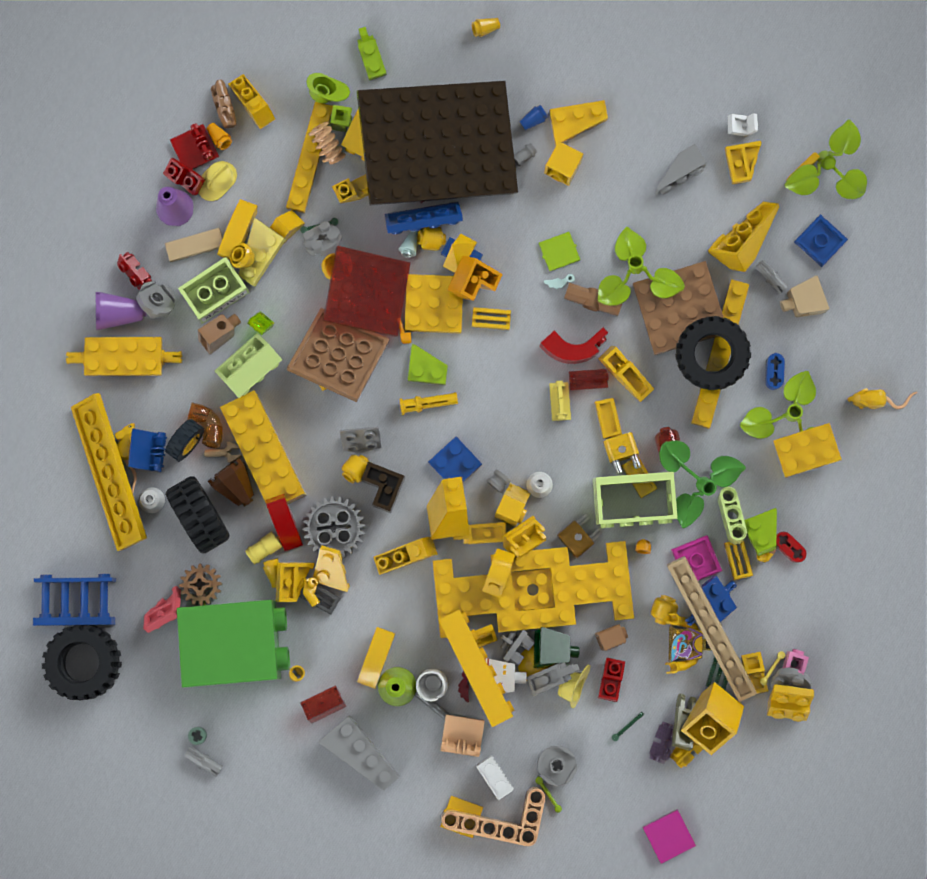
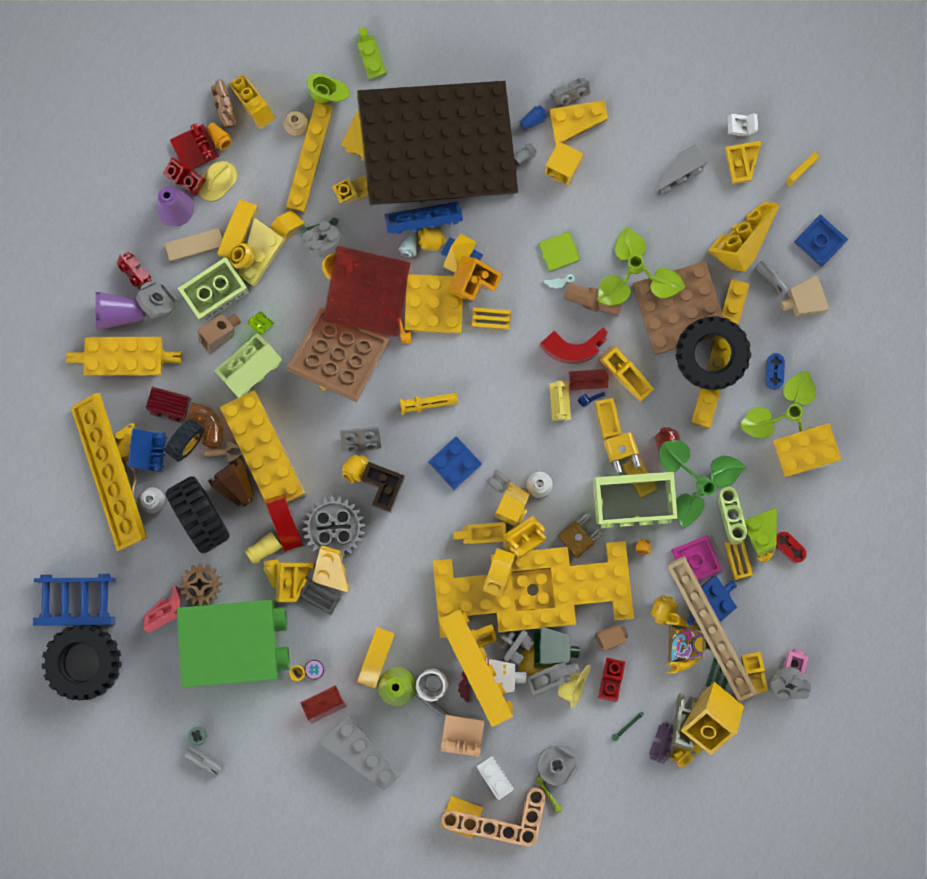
(168, 404): none -> dark red brick
(296, 127): none -> tan cone
(309, 591): yellow arm -> none
(314, 669): none -> tile
(327, 143): light nougat piece -> none
(341, 118): lime brick -> none
(405, 555): yellow slope -> none
(426, 368): lime wing -> none
(448, 510): yellow slope -> none
(485, 26): yellow cone -> none
(578, 89): none -> light grey hinge
(584, 400): none -> clear blue hand
(669, 836): dark pink tile -> none
(781, 655): light yellow hinge -> none
(790, 702): yellow plate -> none
(852, 186): lime plant -> none
(874, 399): yellow animal -> none

